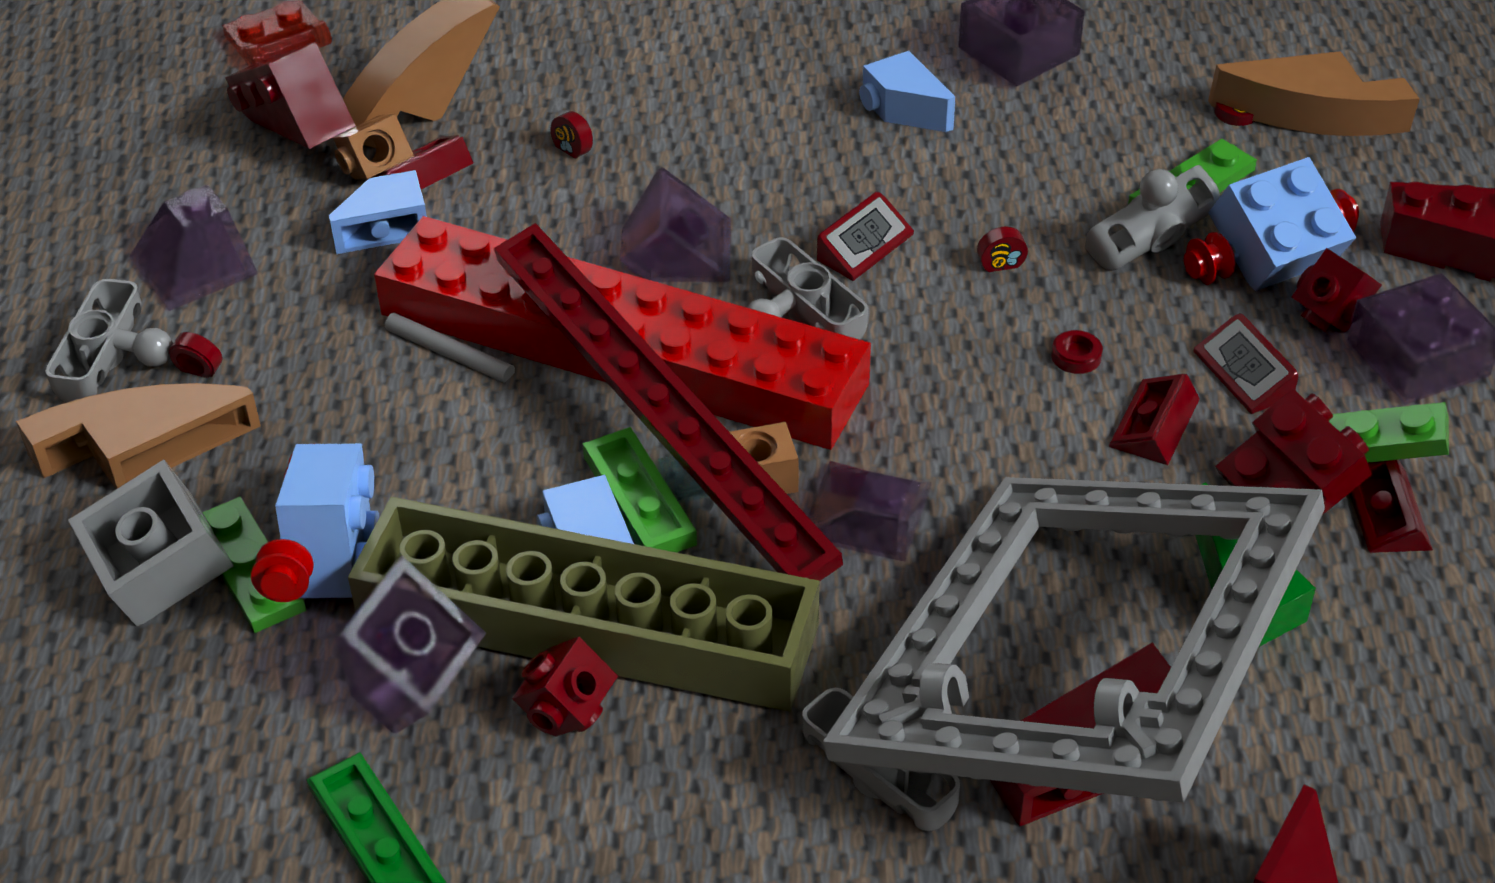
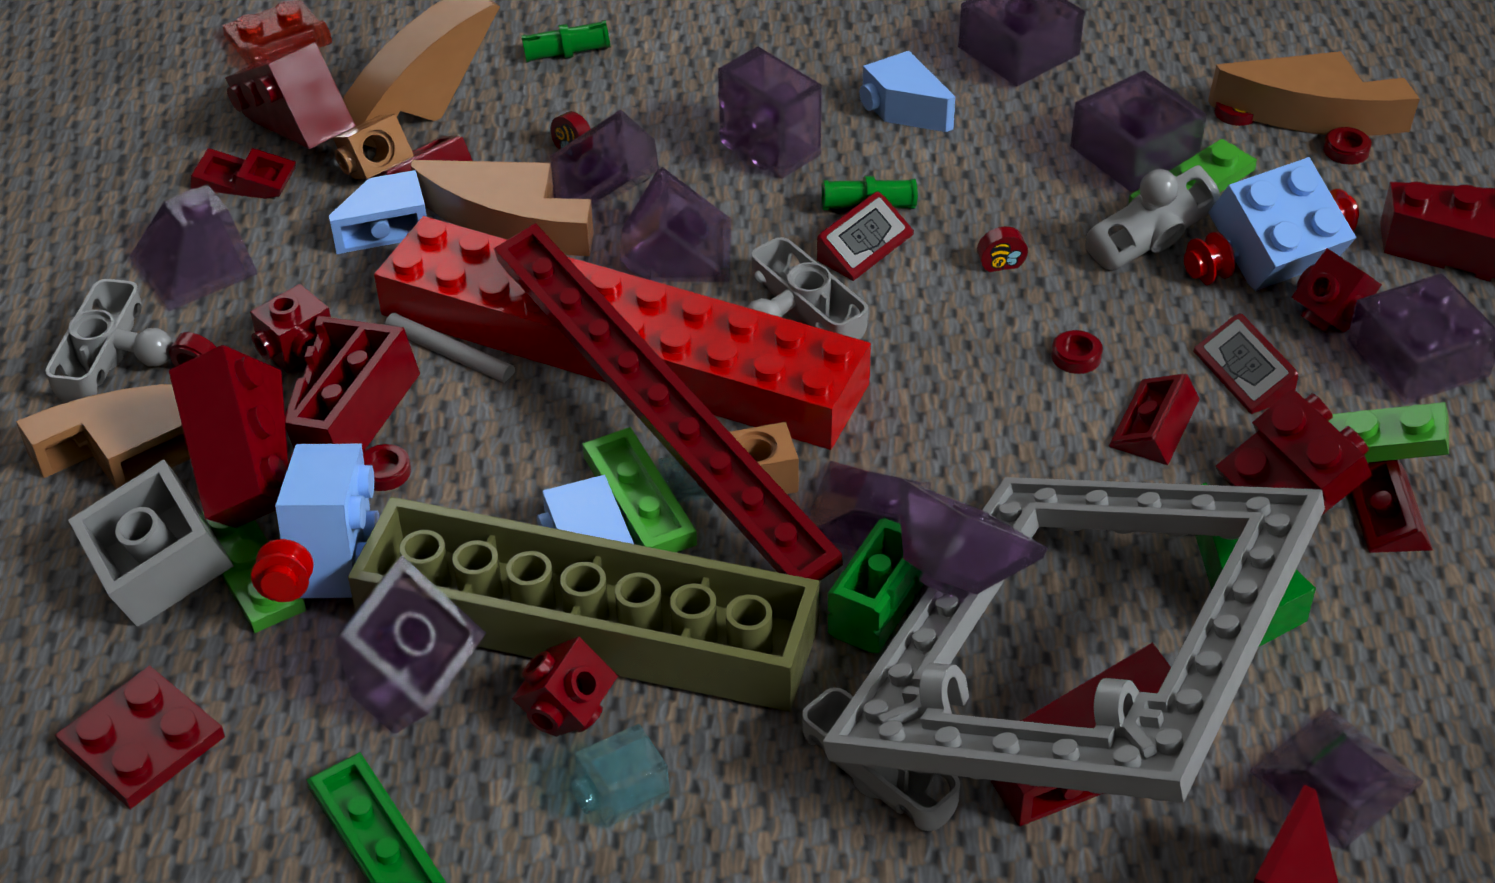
(140, 736): none -> dark red plate
(233, 432): none -> dark red wedge
(258, 176): none -> dark red slope
(287, 326): none -> dark red brick
(350, 382): none -> dark red wedge
(389, 464): none -> dark red tile
(505, 200): none -> medium nougat slope
(566, 41): none -> green pin
(604, 161): none -> clear purple slope
(620, 776): none -> clear light blue brick
(769, 112): none -> clear purple brick
(851, 193): none -> green pin
(873, 590): none -> green brick
(960, 542): none -> clear purple slope
(1136, 129): none -> clear purple brick
(1347, 145): none -> dark red tile
(1350, 772): none -> clear purple slope

